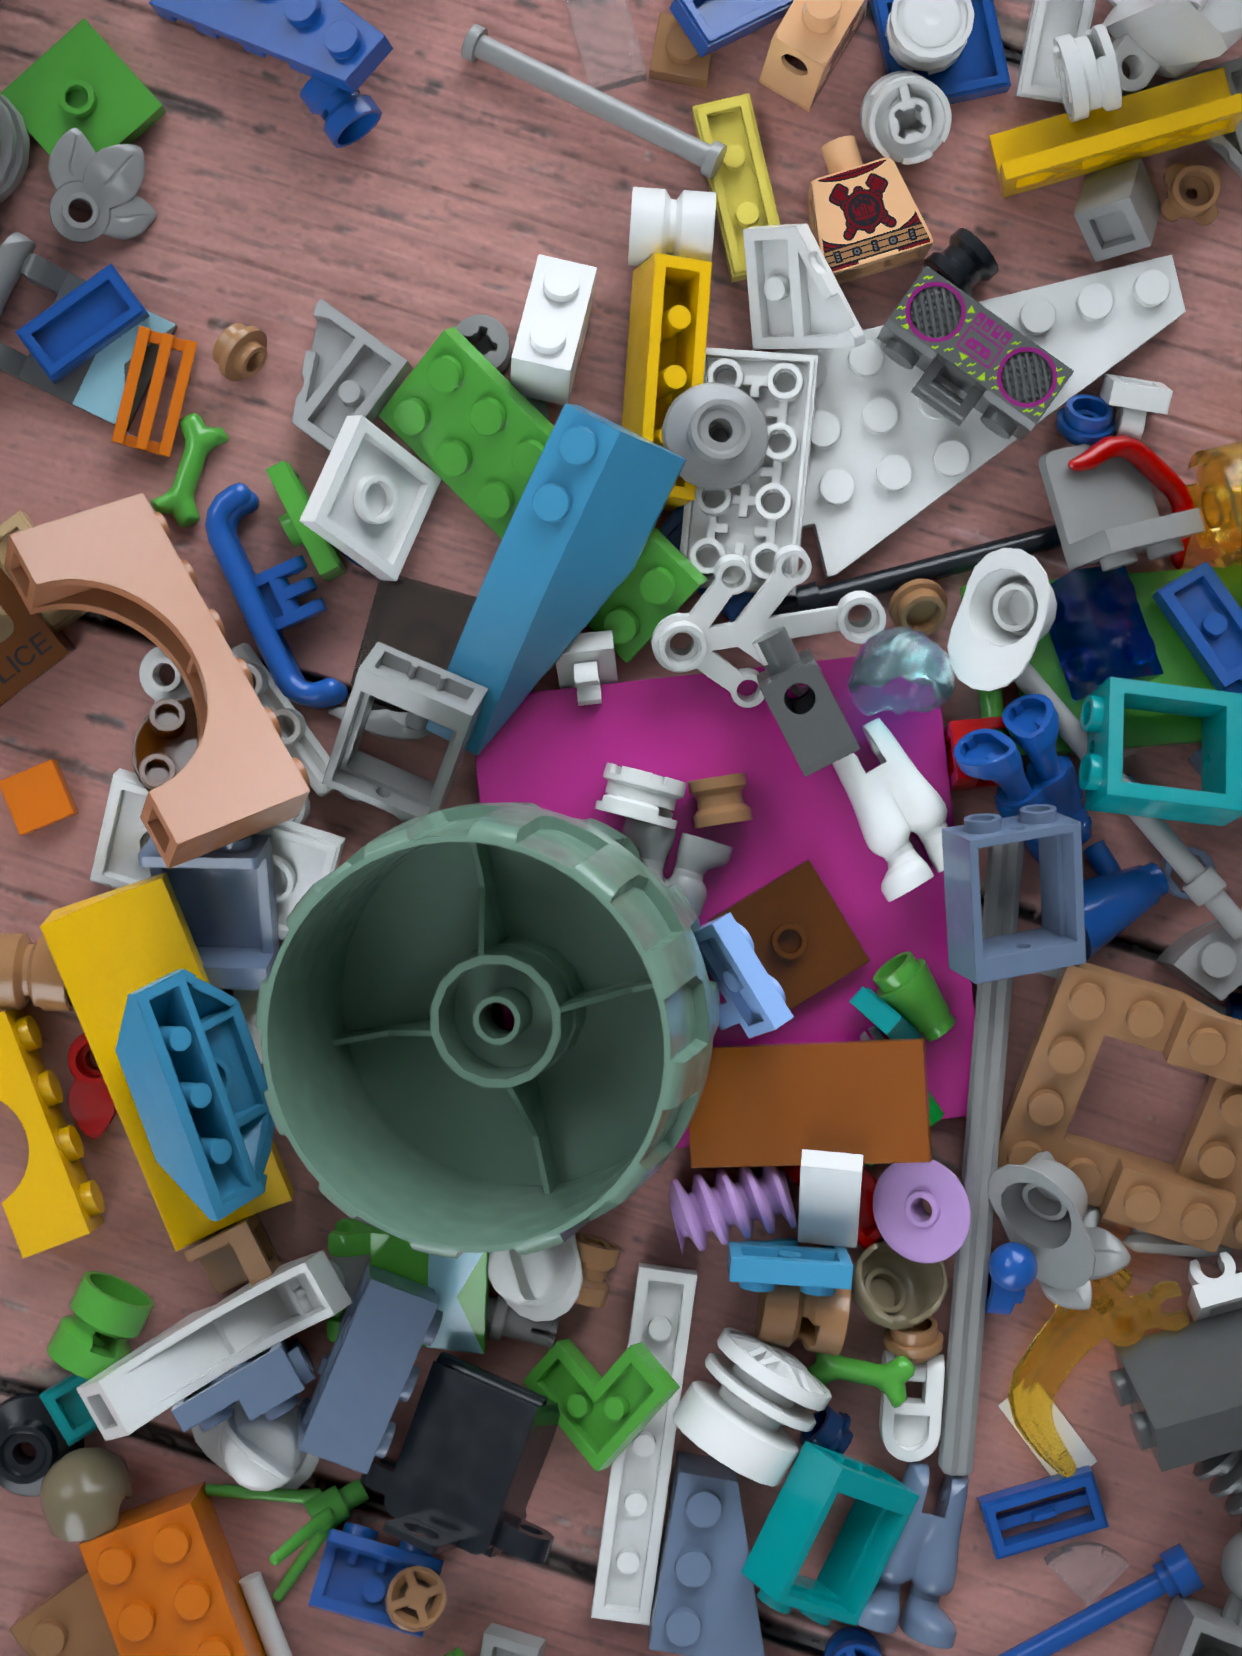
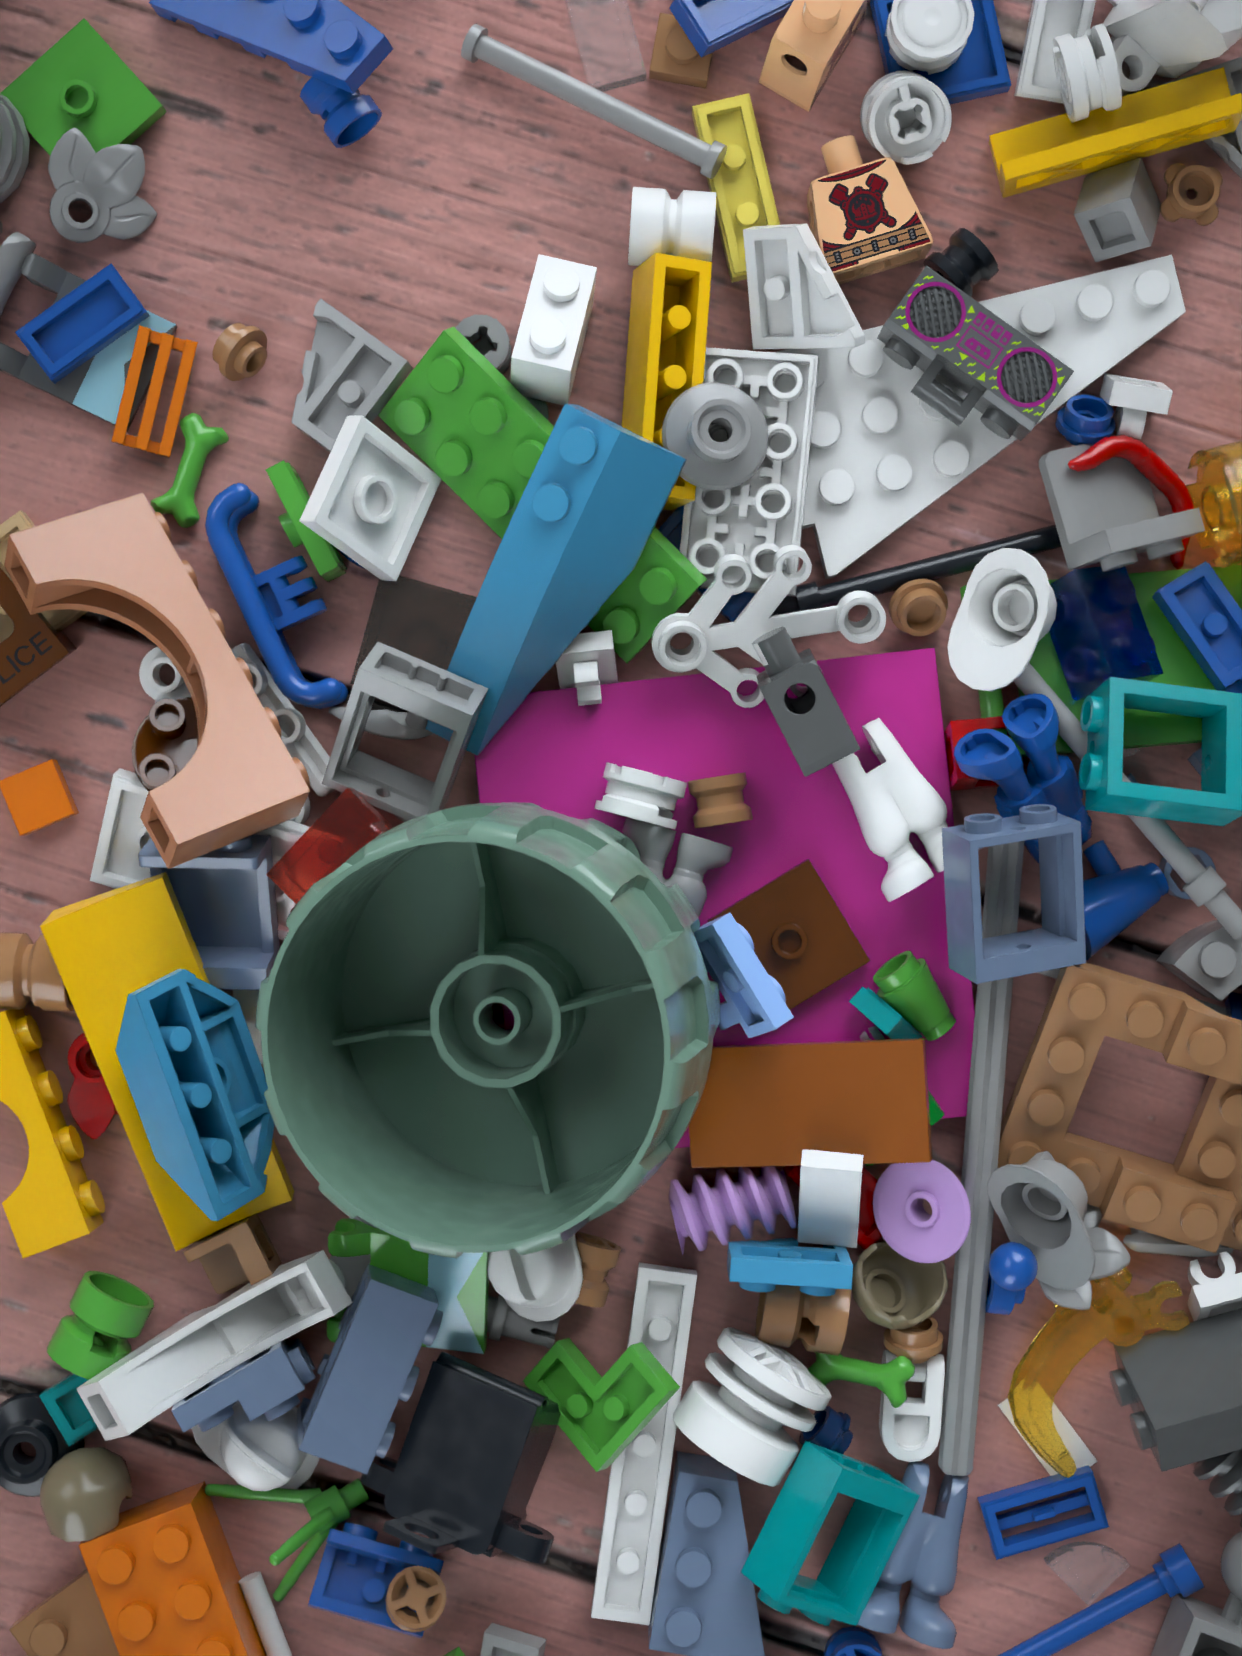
(328, 843): none -> clear red panel
(900, 673): clear light blue hair -> none

